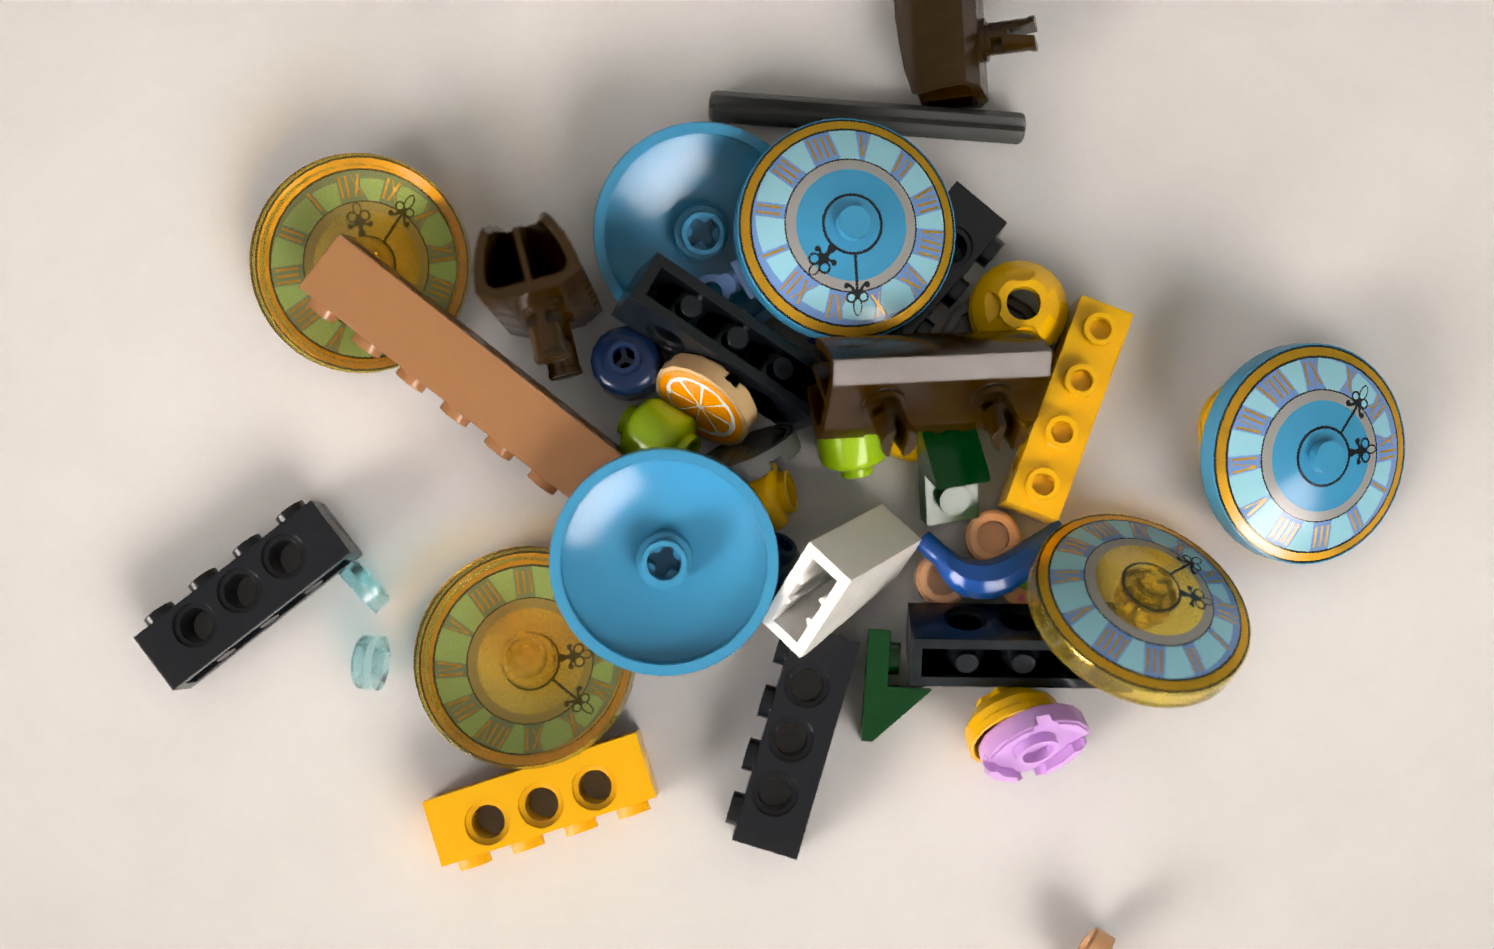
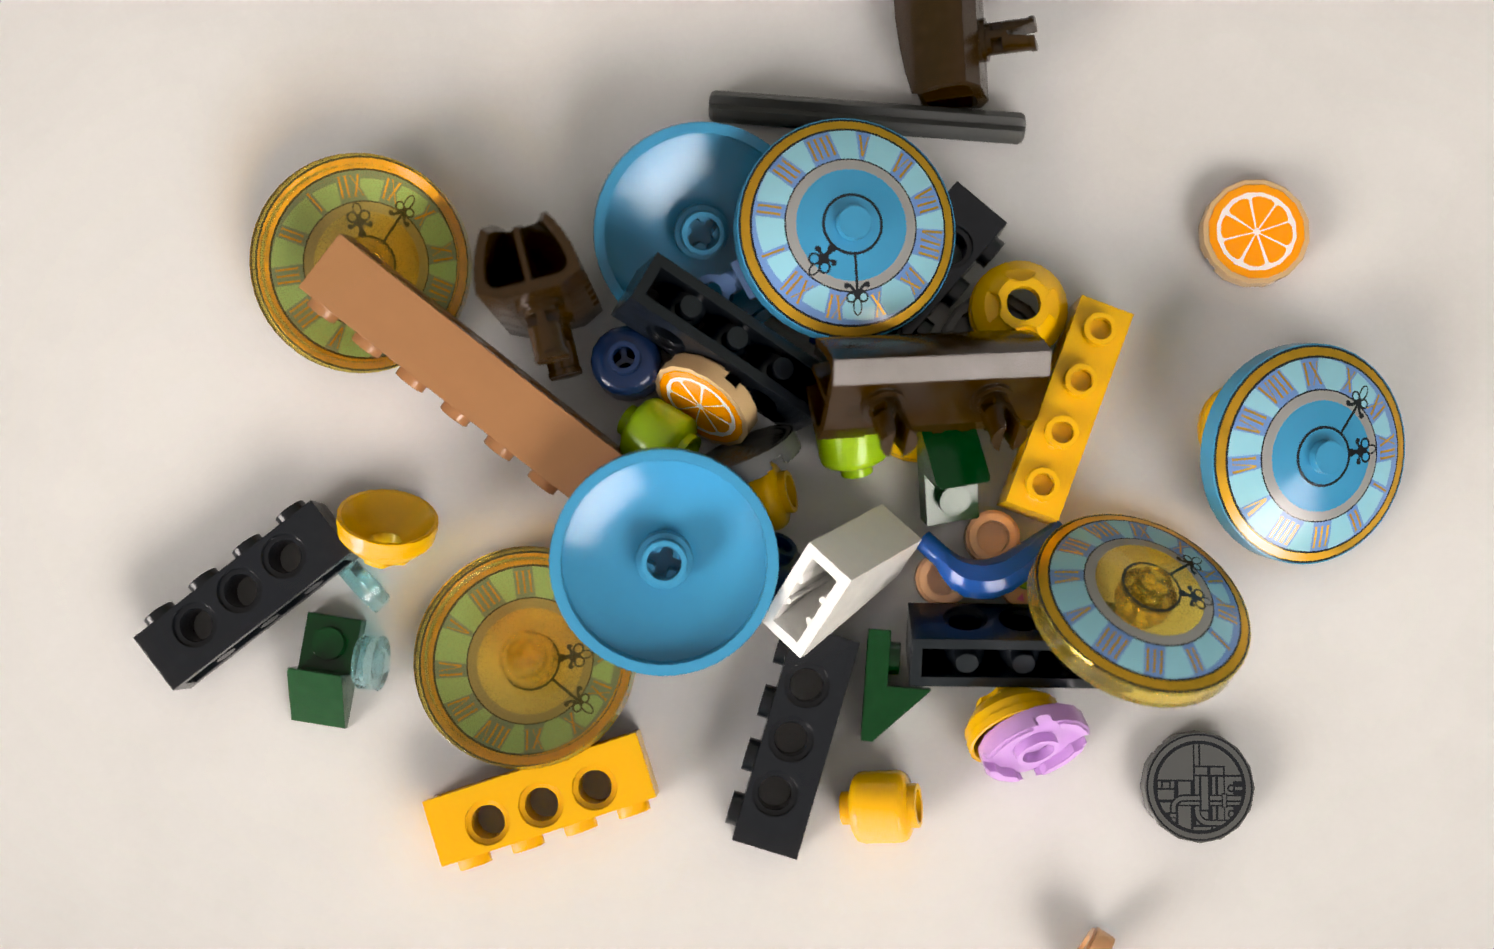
(322, 682): none -> dark green slope
(386, 526): none -> yellow piece
(882, 806): none -> yellow head
(1197, 786): none -> tile
(1254, 233): none -> tile

